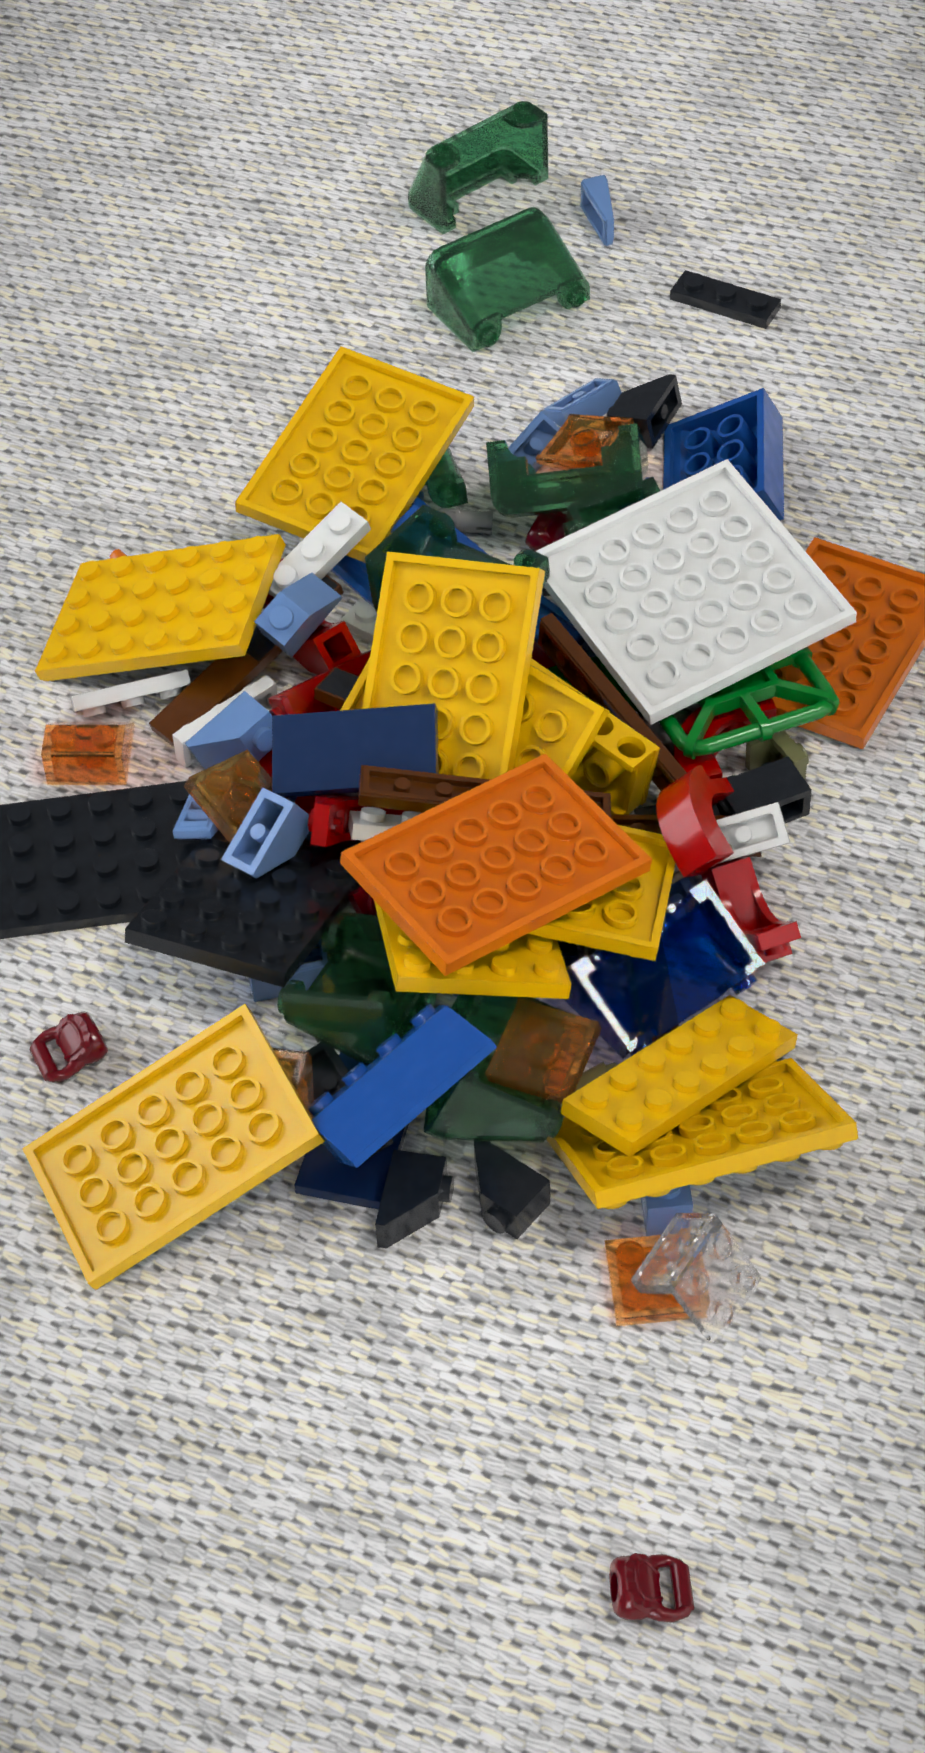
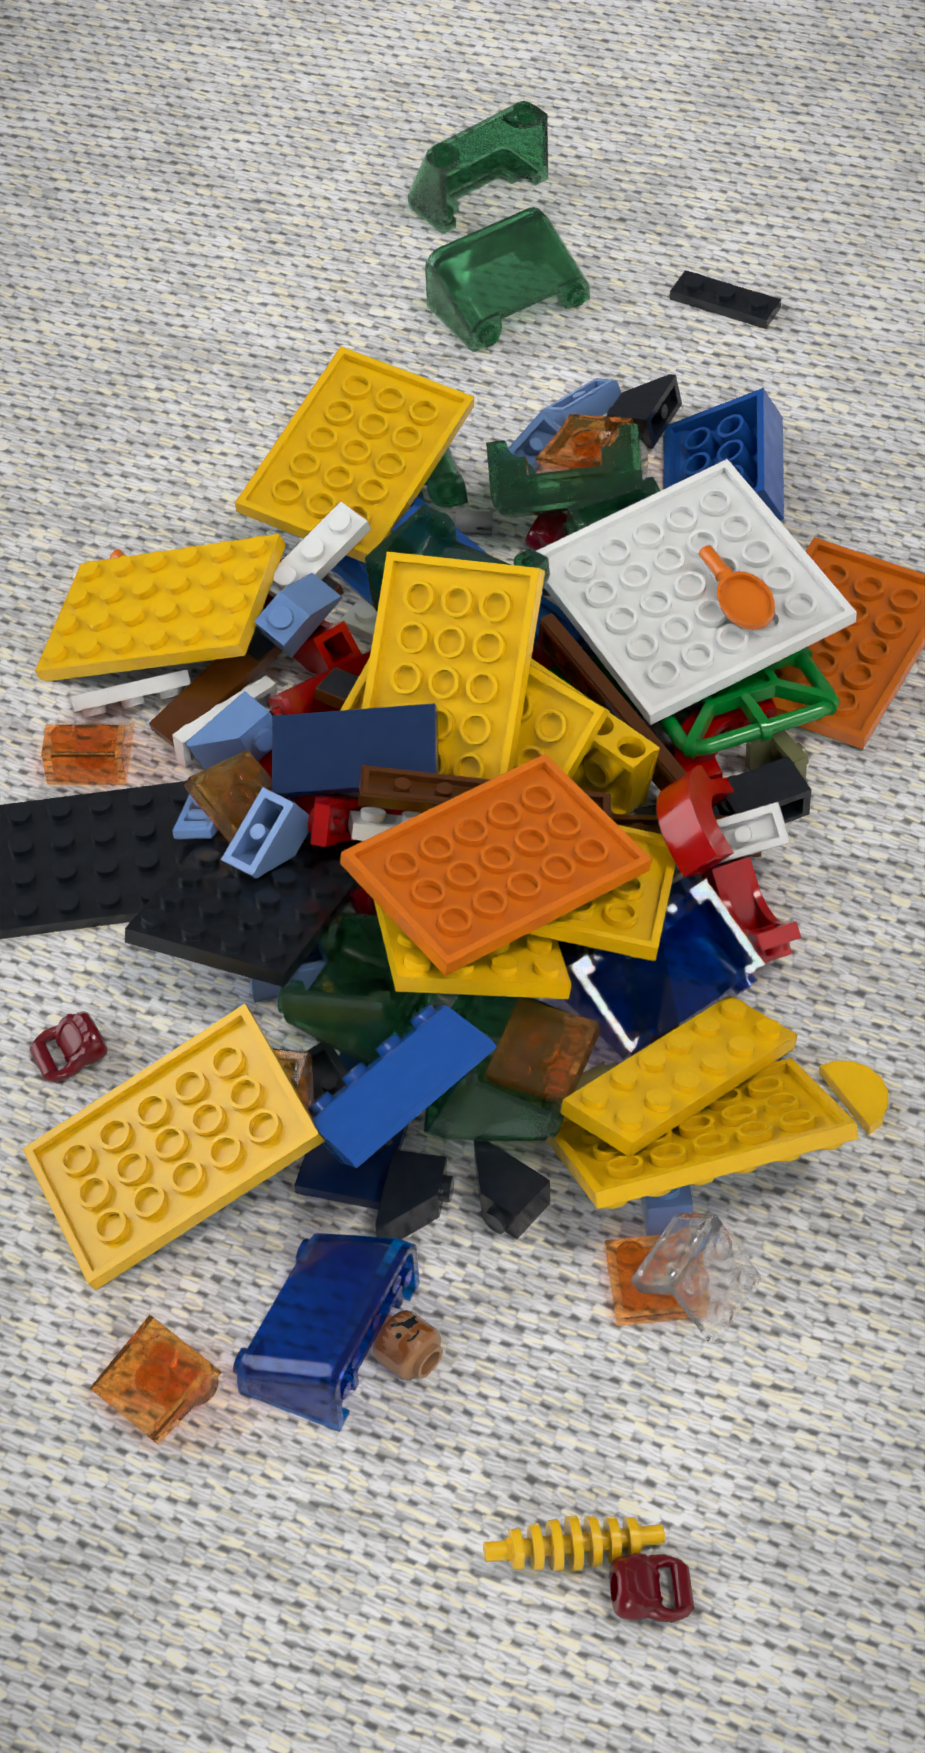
(156, 1380): none -> clear orange slope
(326, 1323): none -> clear blue windscreen
(408, 1346): none -> medium nougat head
(573, 1542): none -> yellow piece
(598, 207): medium blue slope -> none
(740, 594): none -> orange piece
(859, 1091): none -> yellow tile

